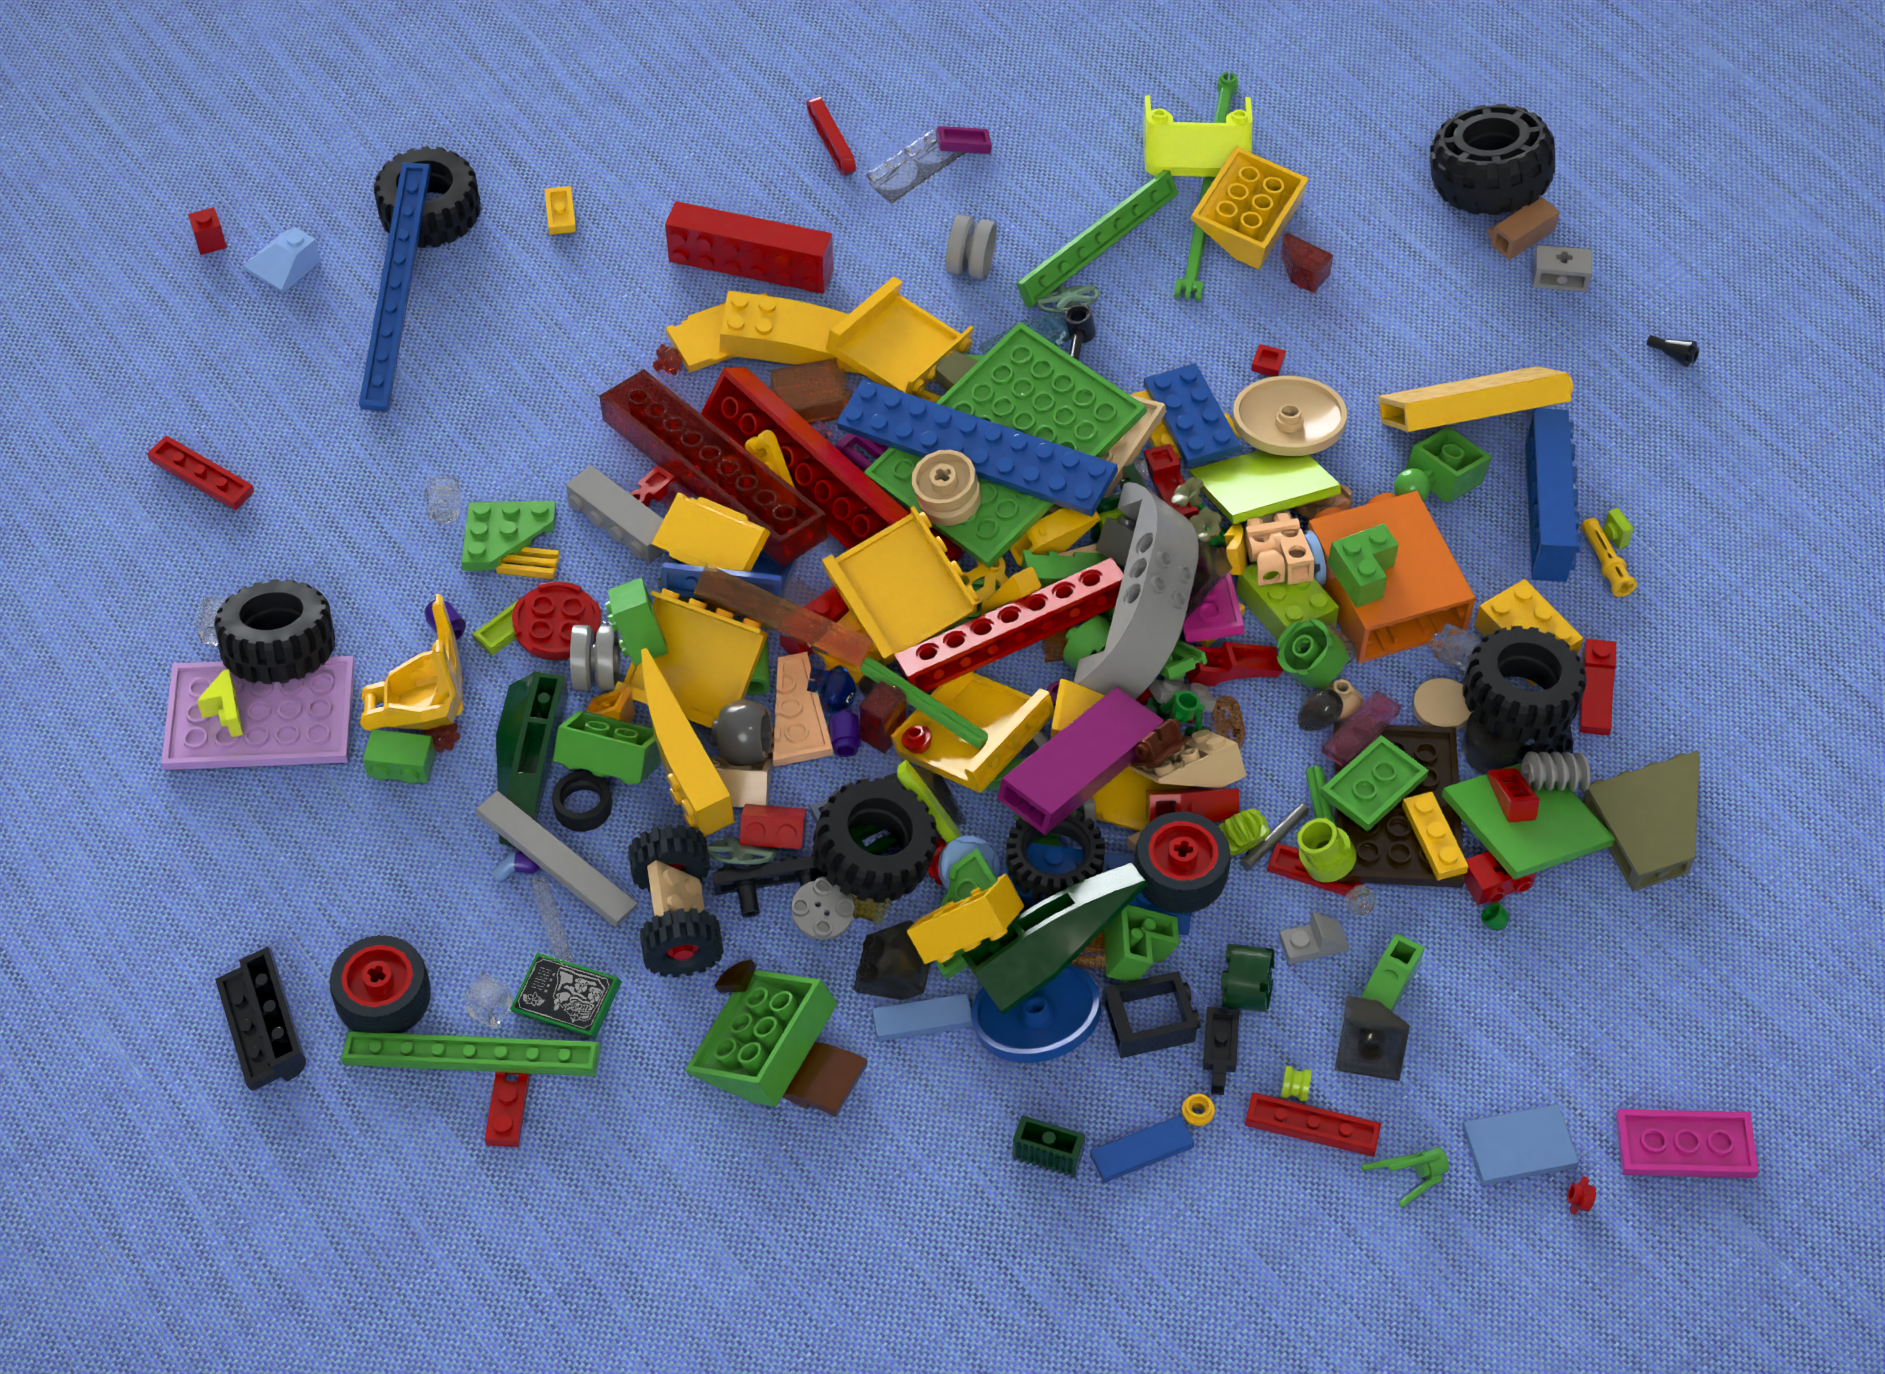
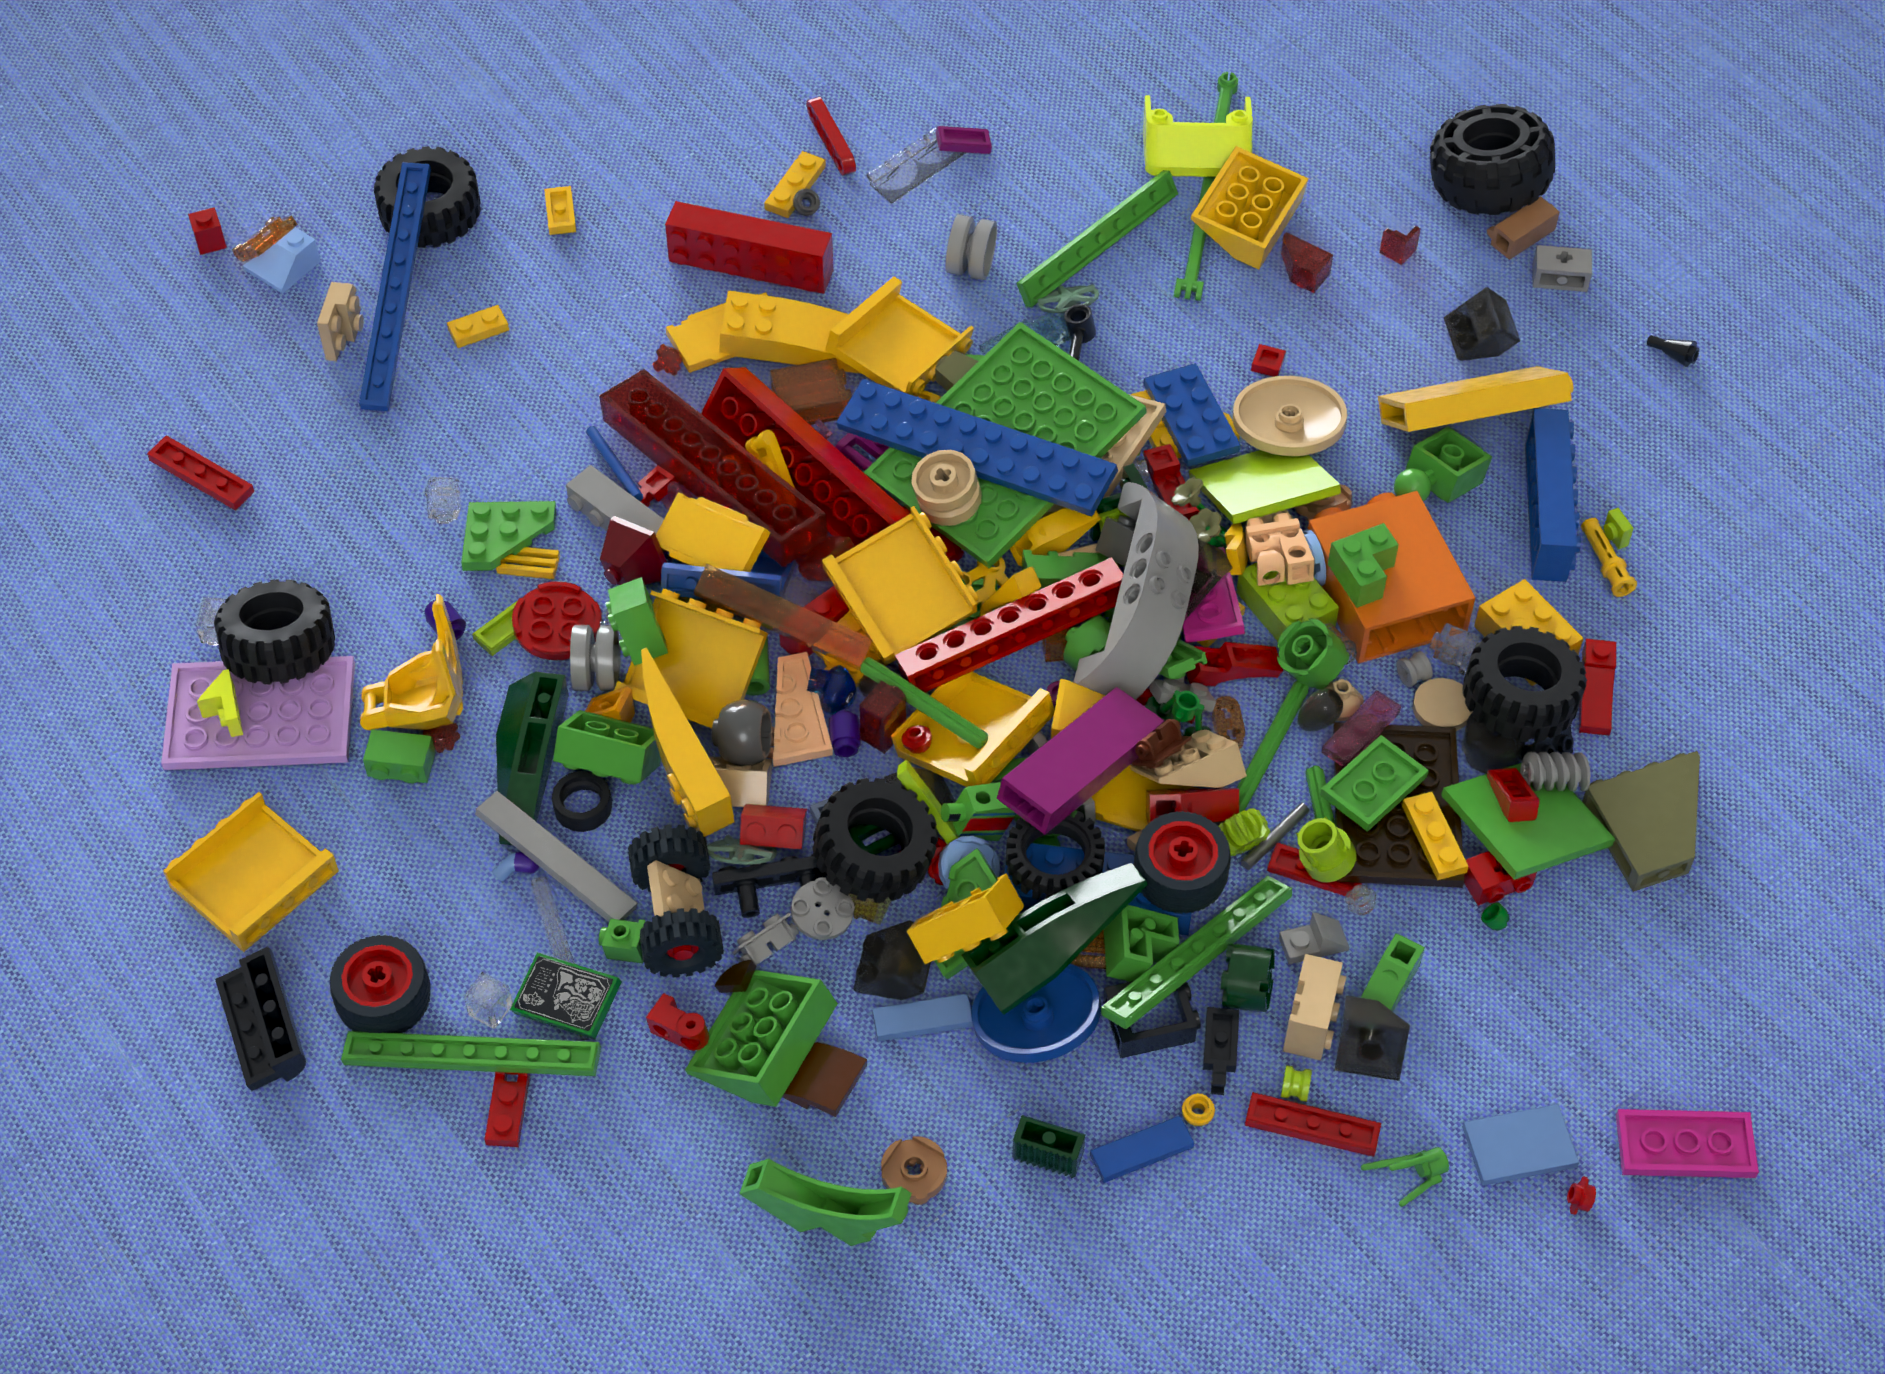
(249, 872): none -> yellow panel
(264, 238): none -> clear orange plate
(339, 319): none -> tan plate
(477, 326): none -> yellow plate
(614, 463): none -> blue bar
(622, 940): none -> bright green brick
(631, 553): none -> dark red slope
(677, 1026): none -> red leg
(776, 932): none -> light grey hinge
(799, 176): none -> yellow plate
(811, 196): none -> dark grey plate
(811, 562): none -> clear red brick
(811, 1203): none -> bright green arch
(909, 1152): none -> medium nougat plate
(979, 813): none -> bright green torso
(1196, 952): none -> bright green tile
(1271, 743): none -> bright green axle
(1314, 1007): none -> tan wedge
(1399, 246): none -> clear red panel
(1414, 669): none -> light grey wheel
(1482, 327): none -> clear smoke slope

